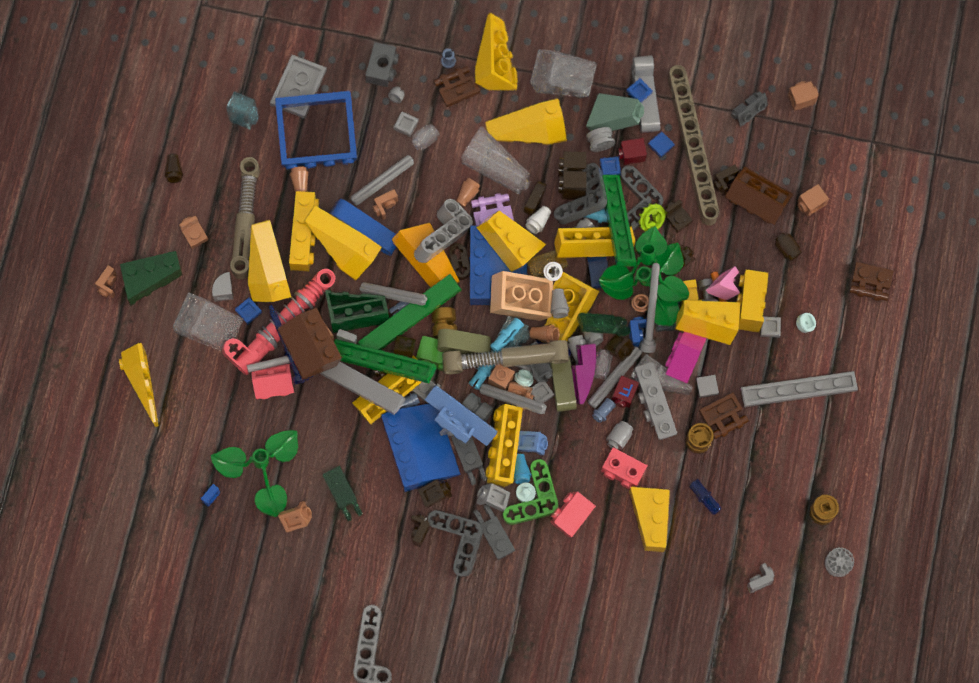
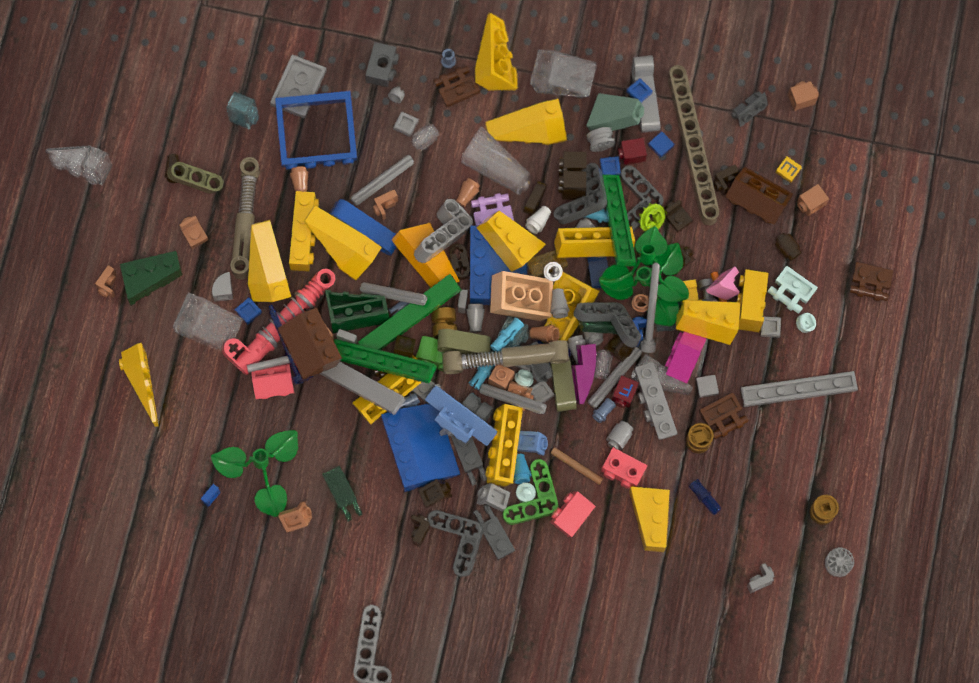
(81, 161): none -> clear slope
(186, 177): none -> olive beam
(462, 301): none -> light grey tile
(475, 316): none -> light grey cone
(577, 466): none -> medium nougat bar
(611, 312): none -> dark grey beam
(788, 169): none -> yellow tile
(794, 284): none -> light aqua plate

